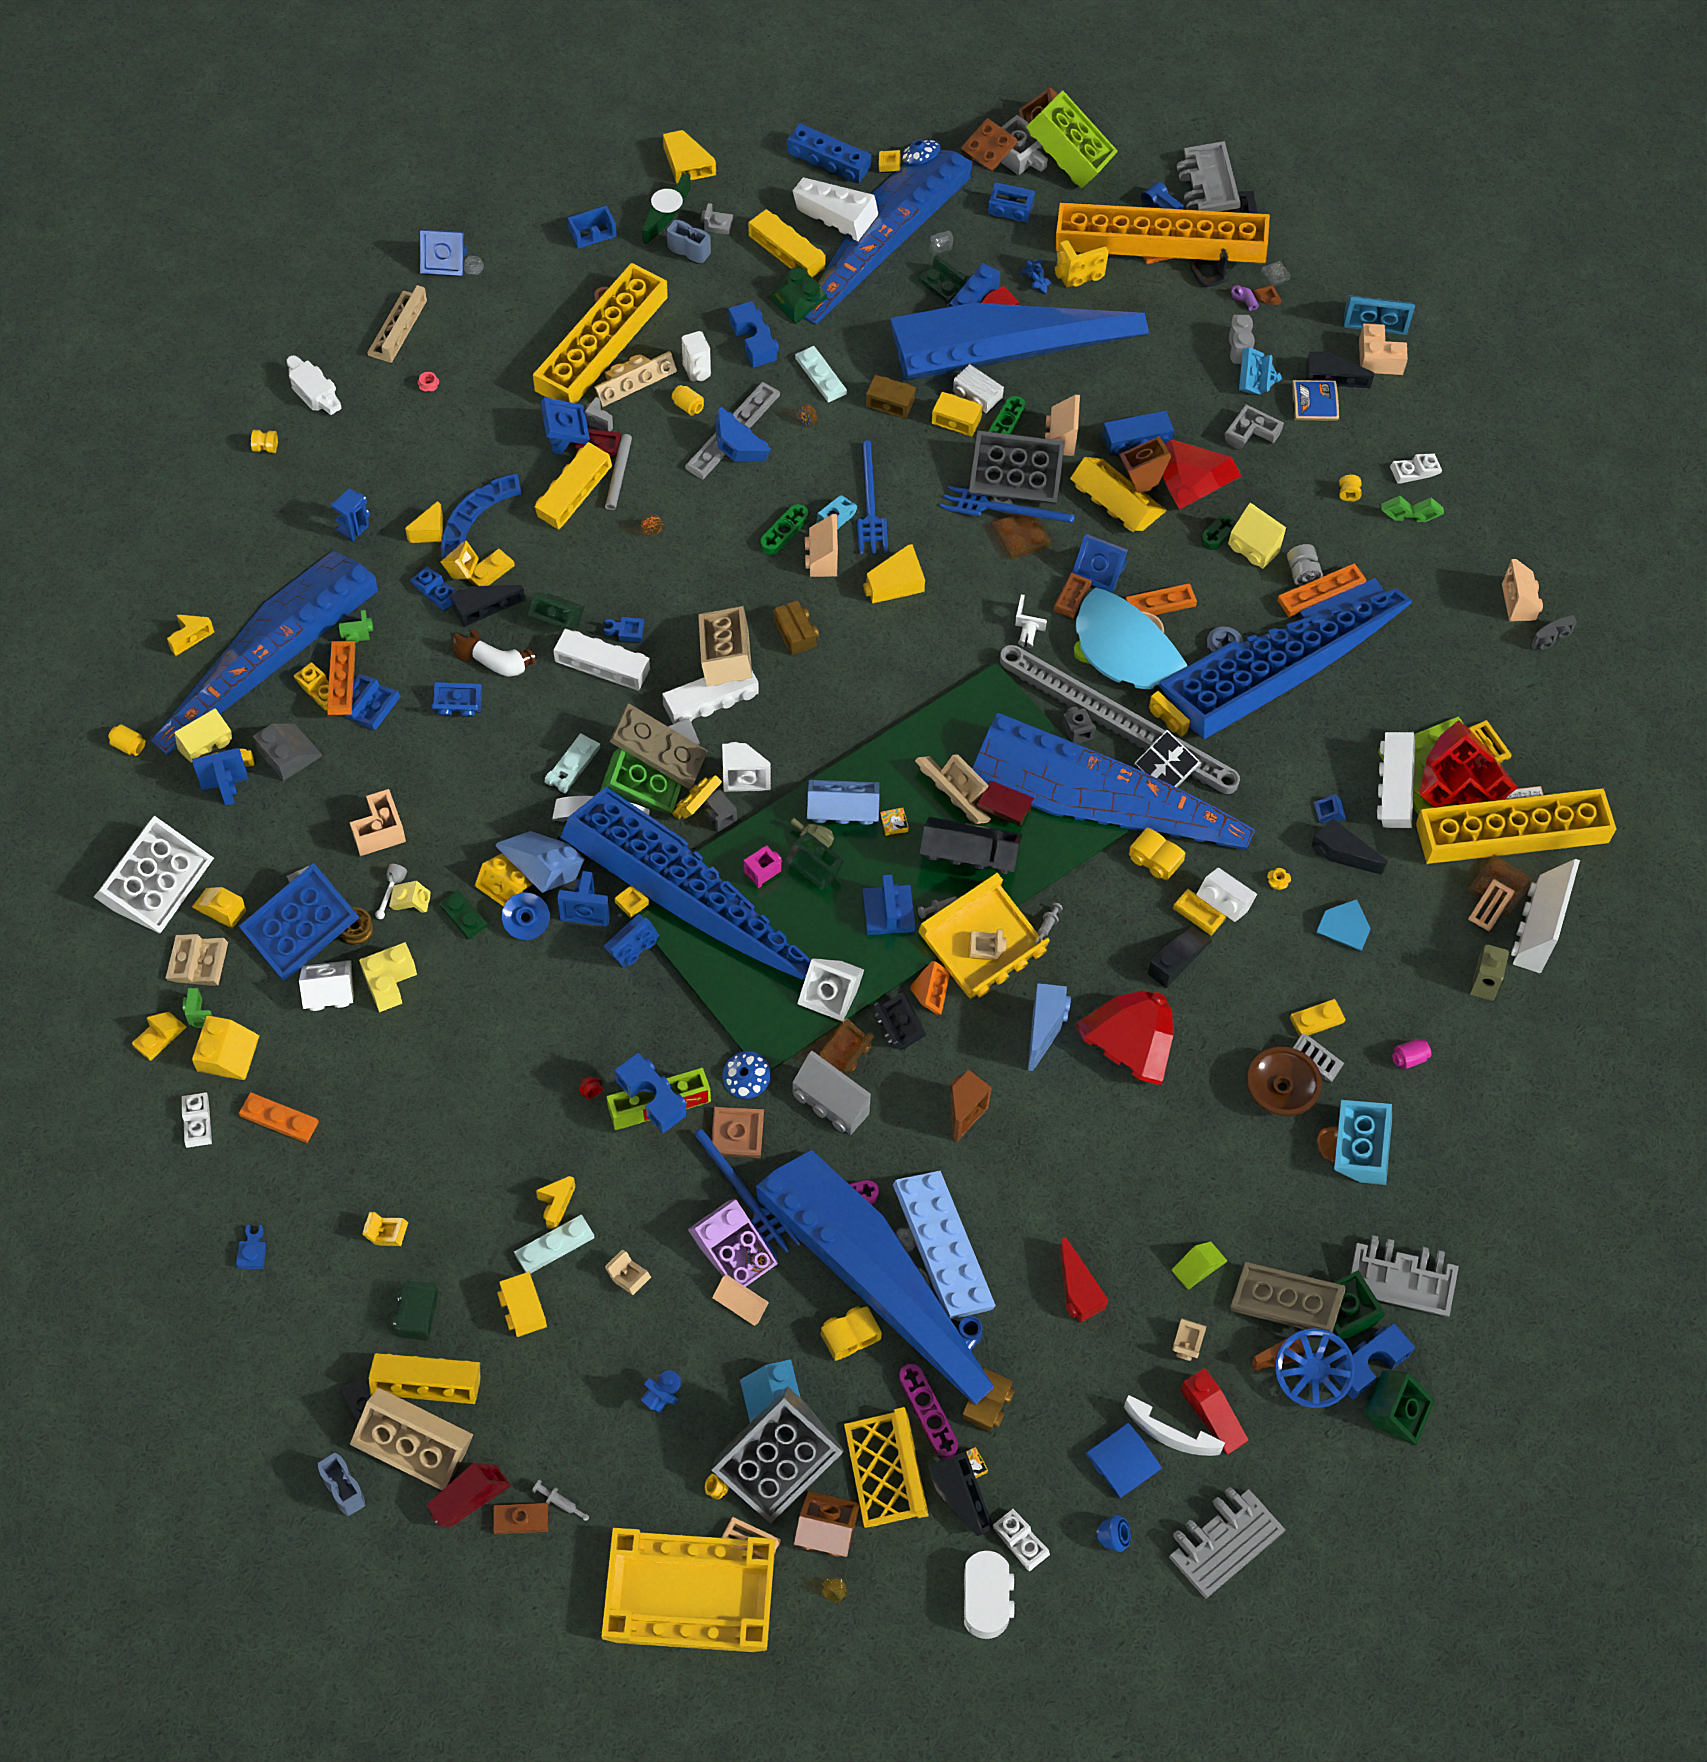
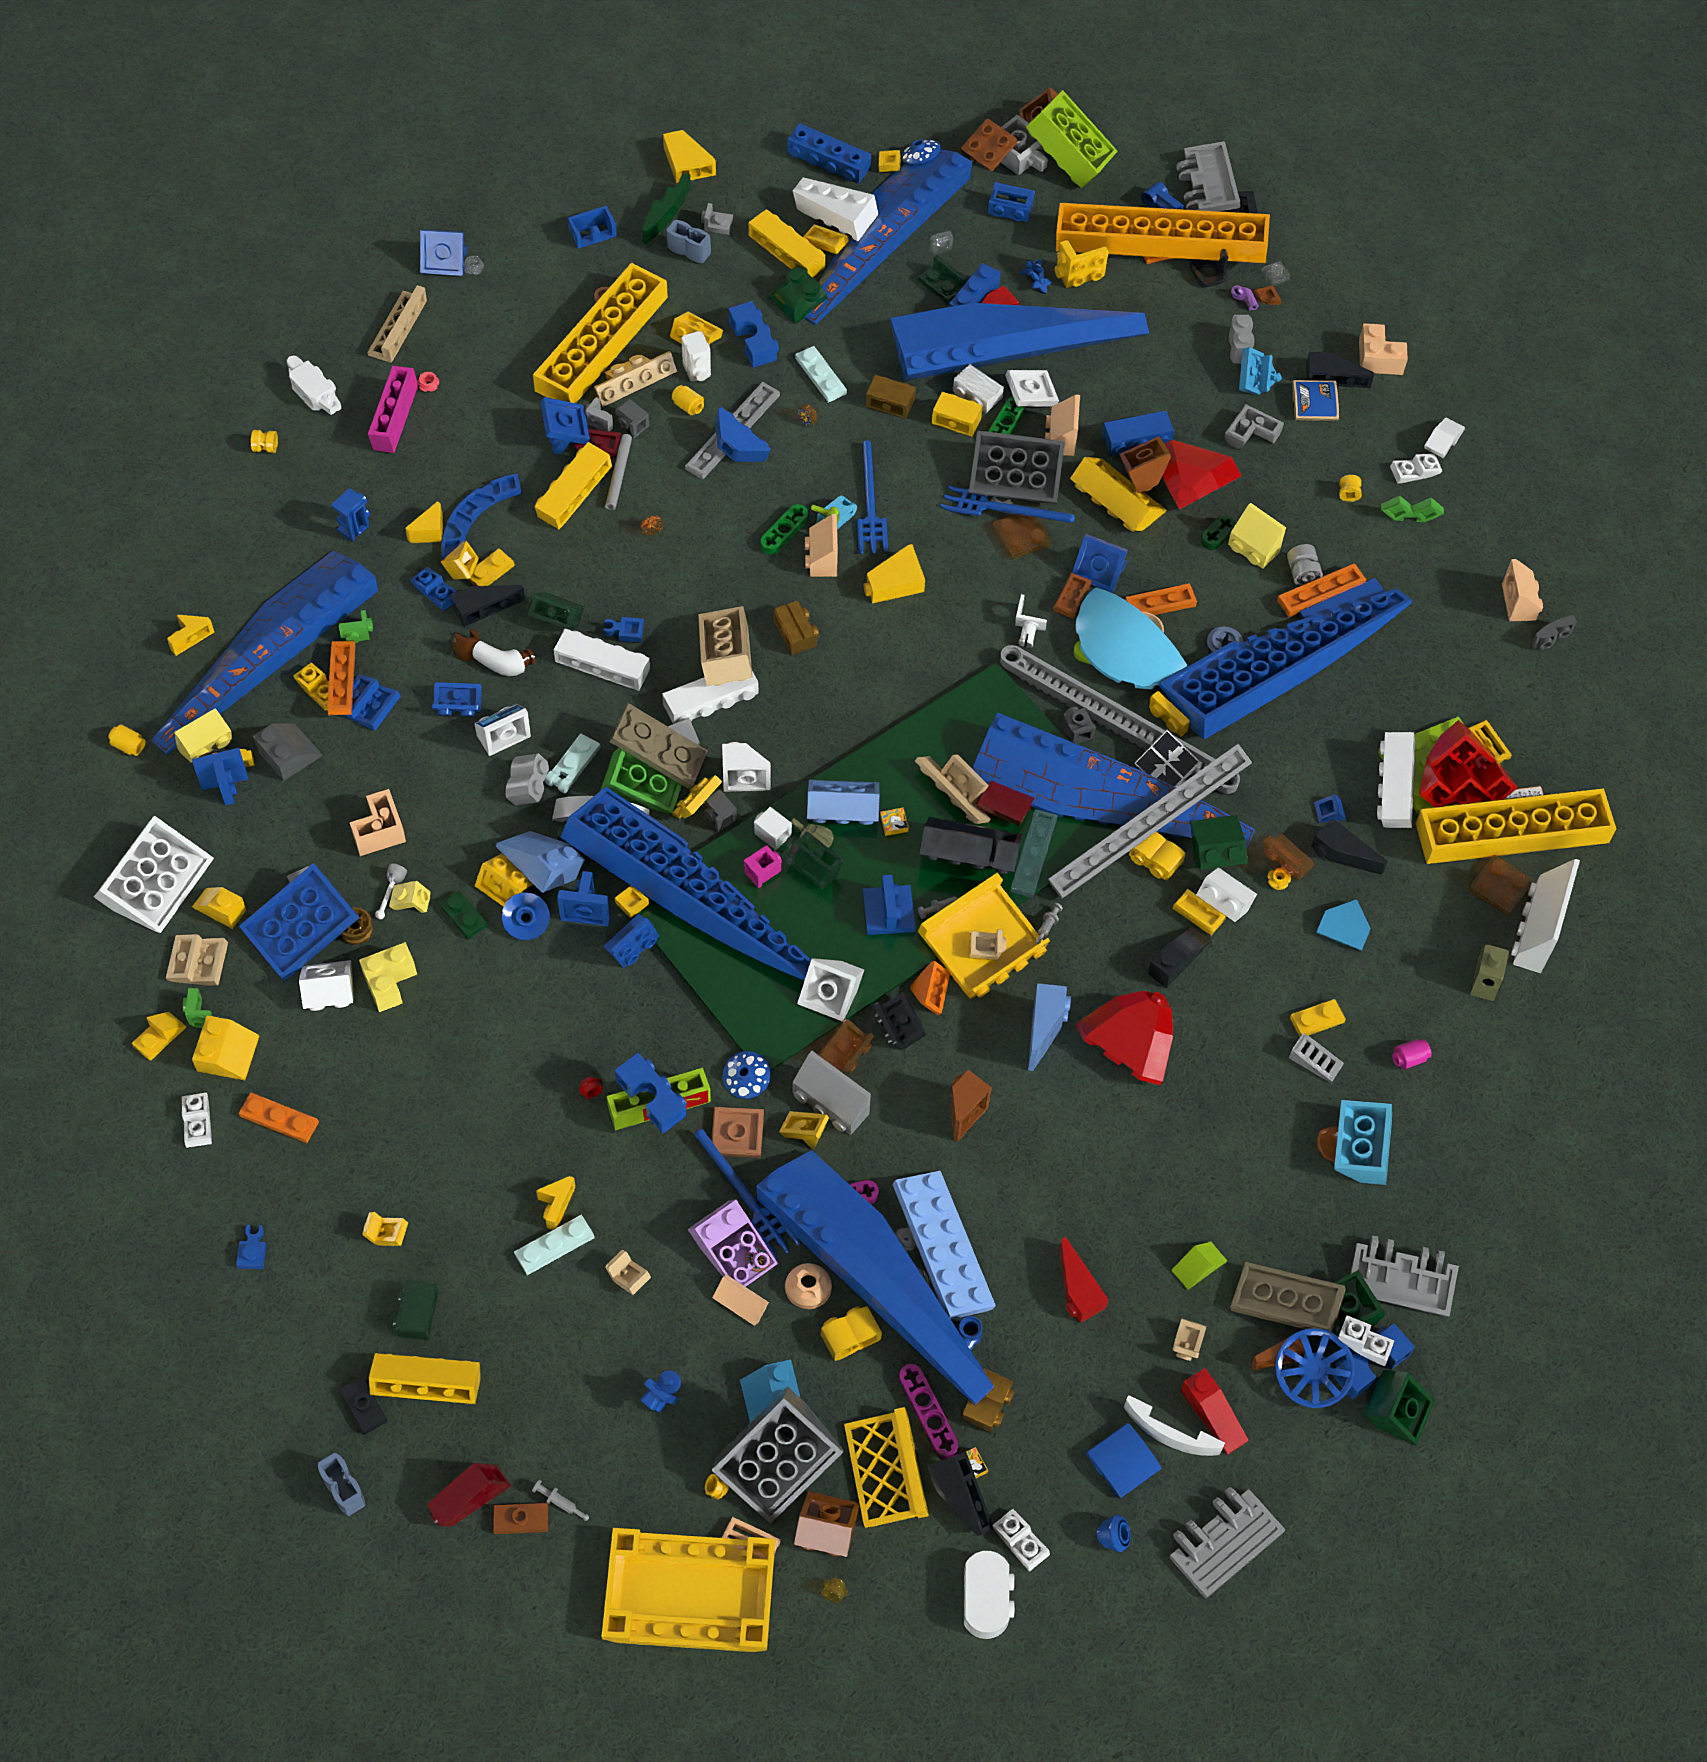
(393, 409): none -> dark pink brick
(411, 1439): tan slope -> none
(503, 728): none -> white slope
(522, 1304): yellow brick -> none
(526, 779): none -> light grey brick
(632, 417): none -> dark grey brick
(666, 200): white sticker -> none
(690, 323): none -> yellow bracket
(772, 828): none -> white brick
(804, 1126): none -> yellow slope
(808, 1297): none -> light nougat piece
(826, 239): none -> yellow plate
(833, 510): none -> lime hand
(1031, 387): none -> white tile
(1034, 853): none -> clear light blue tile
(1149, 821): none -> light grey plate
(1218, 842): none -> dark green slope
(1289, 856): none -> clear orange bracket
(1289, 1069): reddish brown dish -> none
(1363, 1341): none -> white slope
(1367, 310): dark azure slope -> none
(1444, 437): none -> white slope
(1480, 923): light nougat tile -> none

